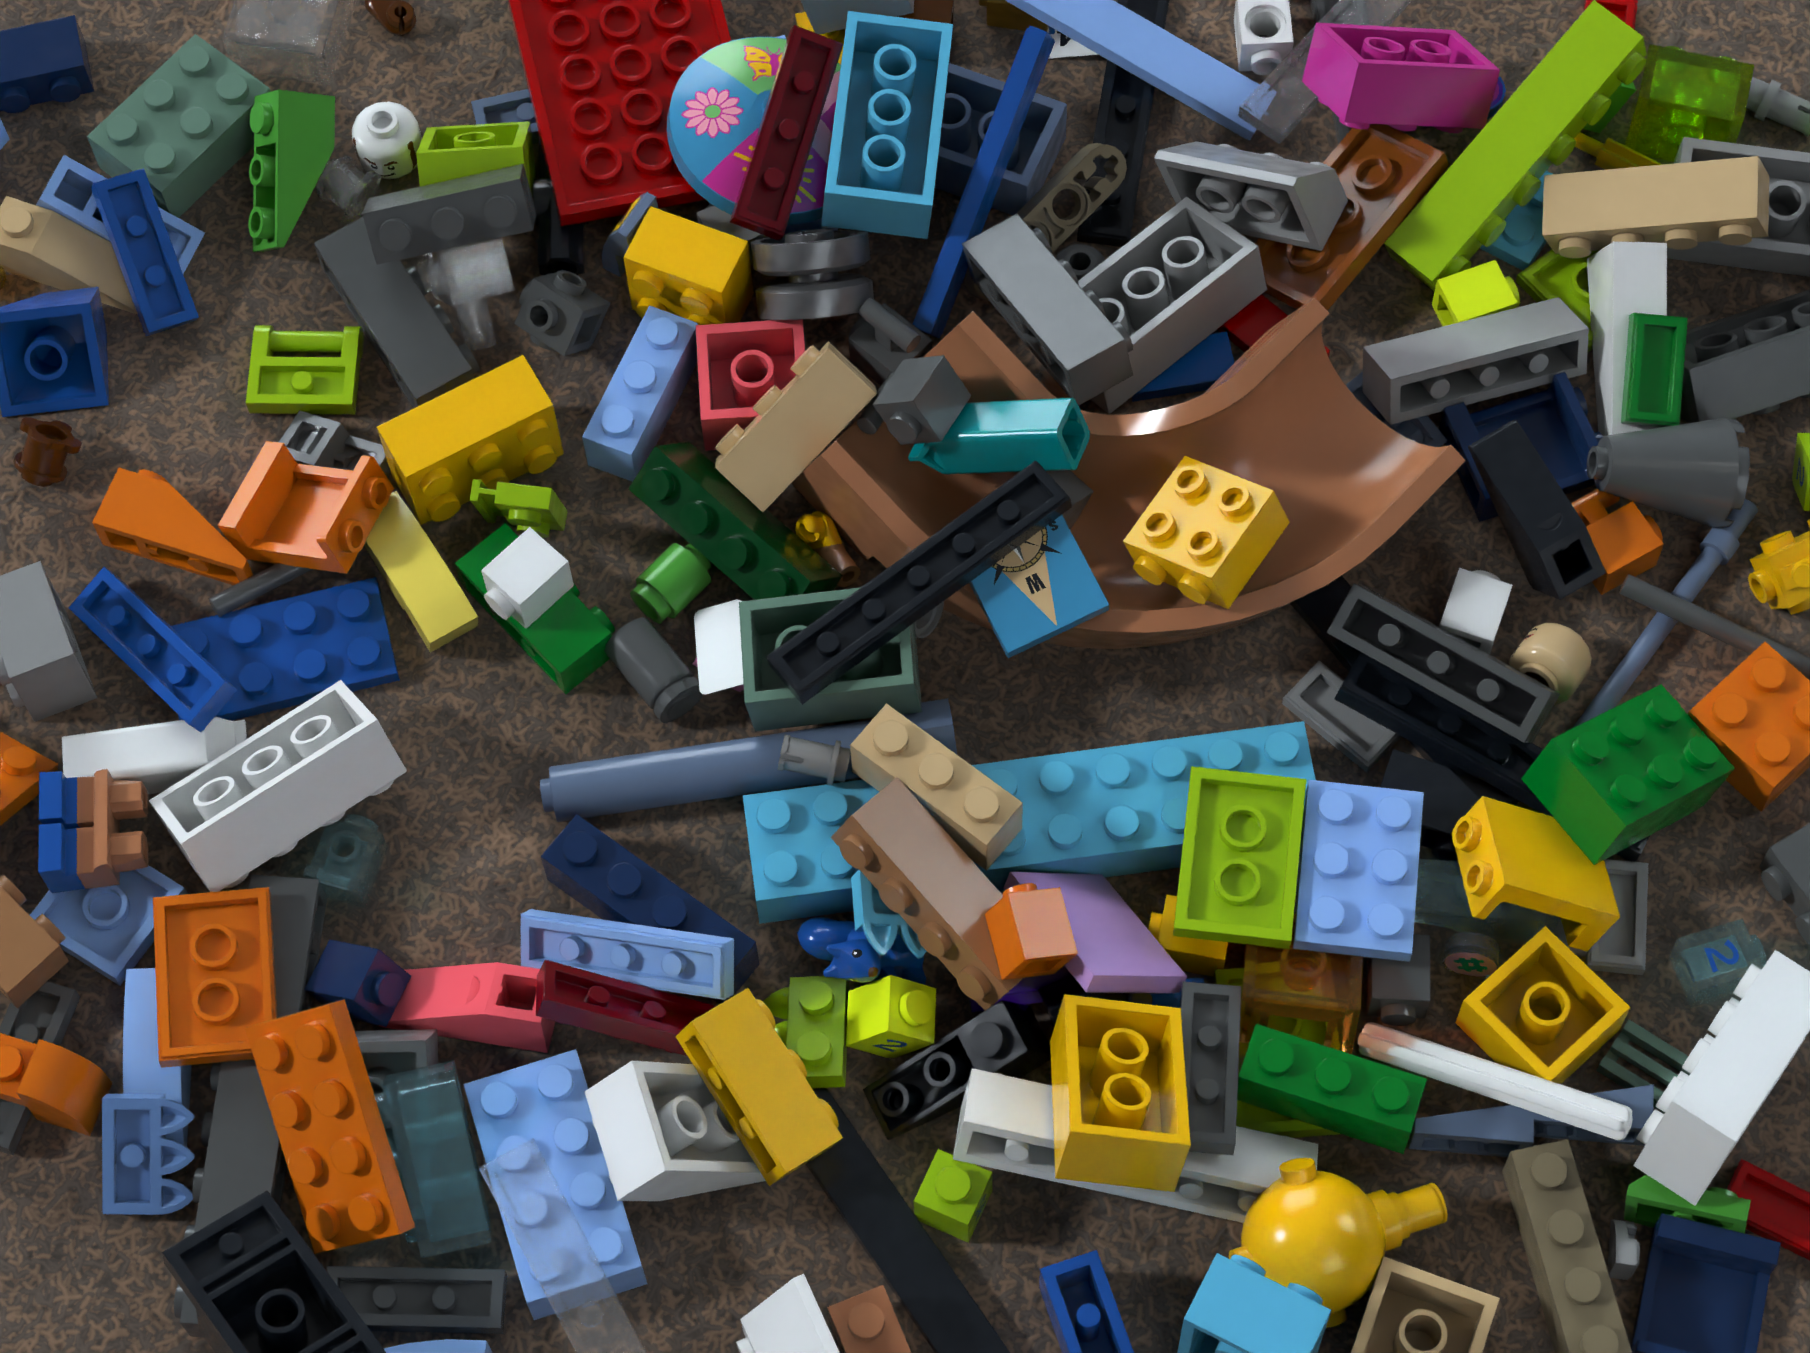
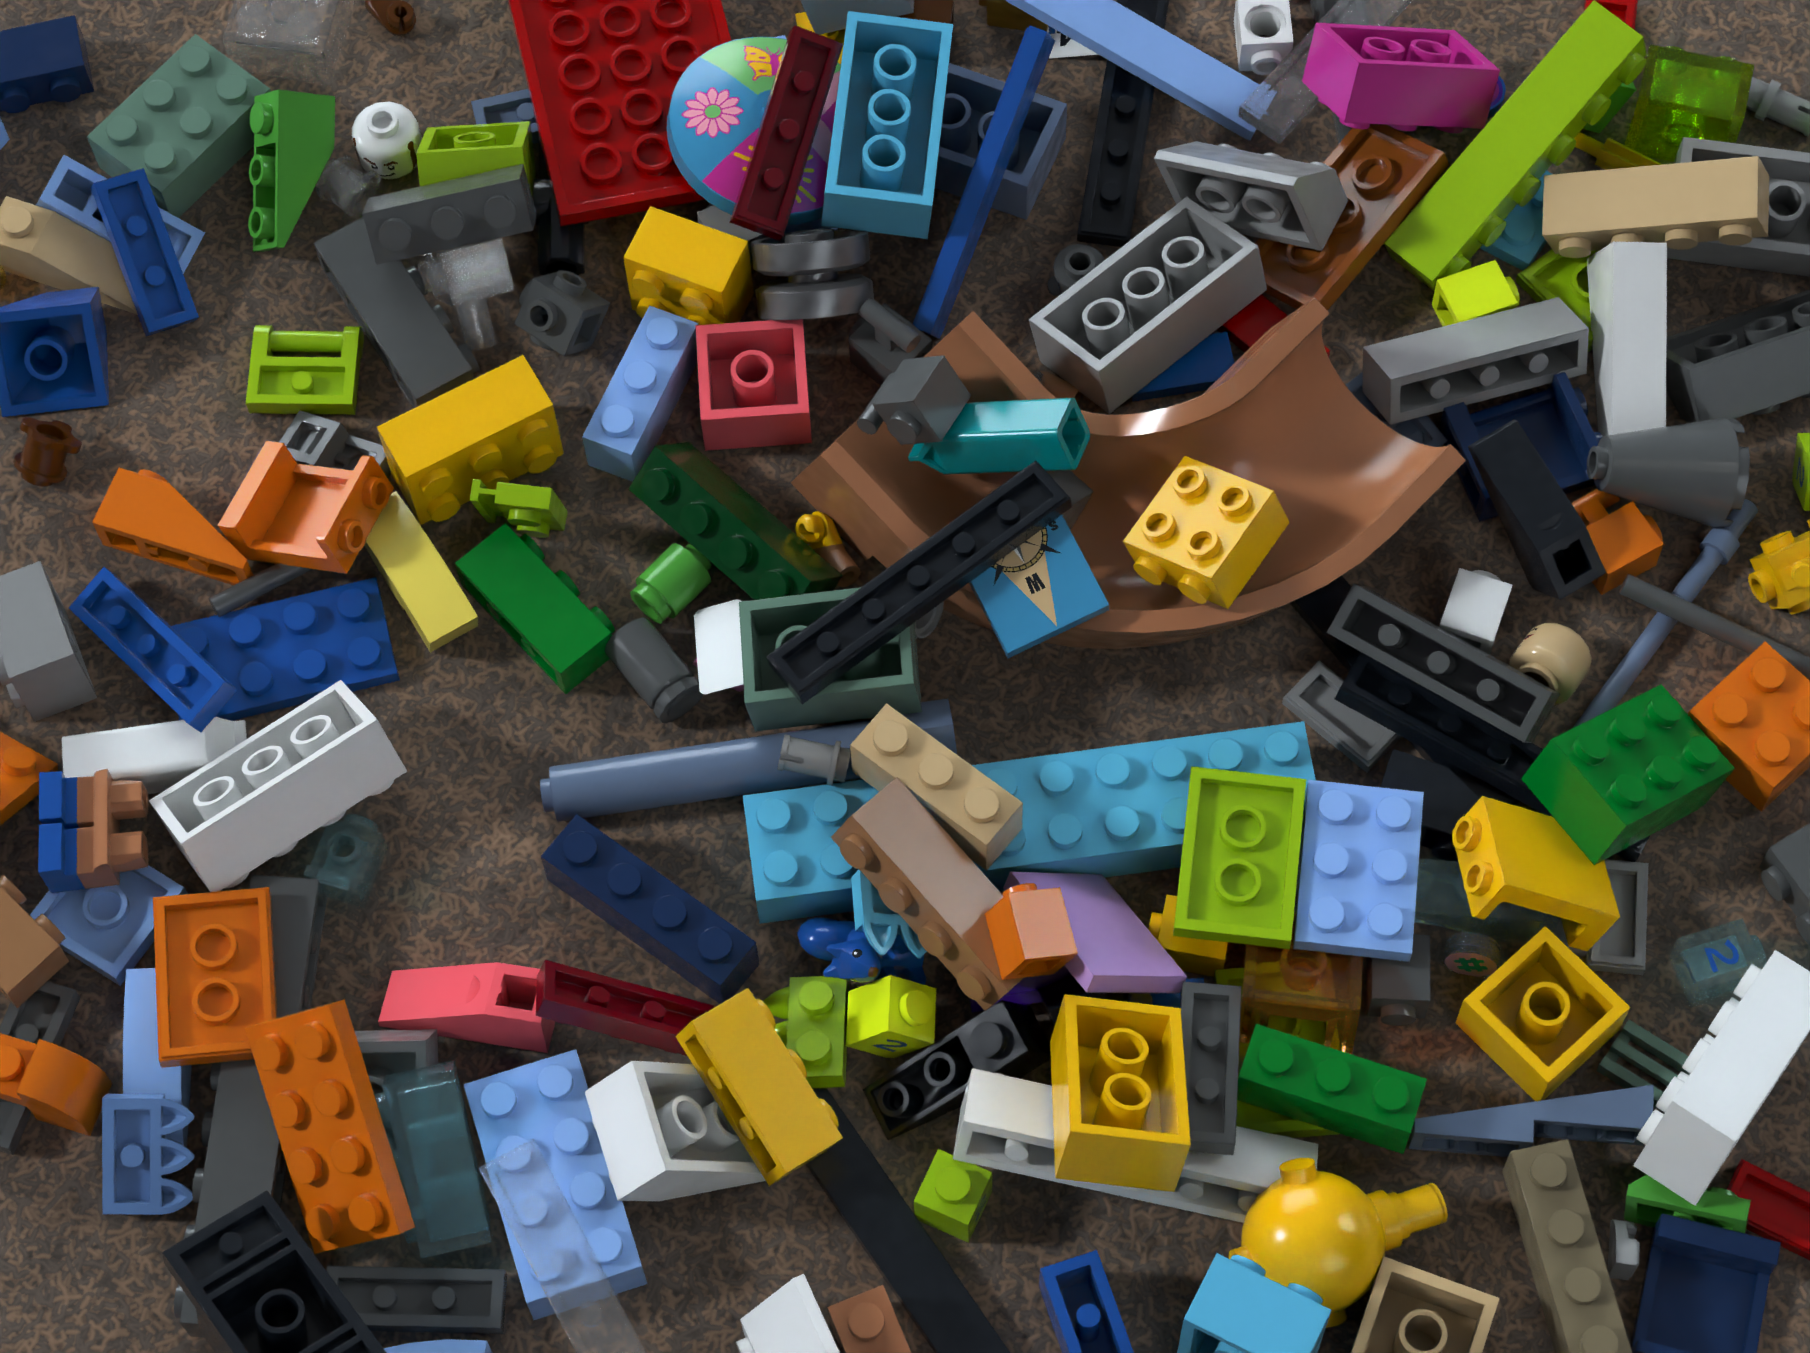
(362, 977): dark blue brick -> none
(526, 579): white brick -> none
(624, 232): sand blue slope -> none
(631, 952): light blue tile -> none
(793, 424): tan brick -> none
(1039, 210): dark tan beam -> none
(1049, 308): brick -> none
(1496, 1081): white axle -> none
(1654, 370): green tile -> none

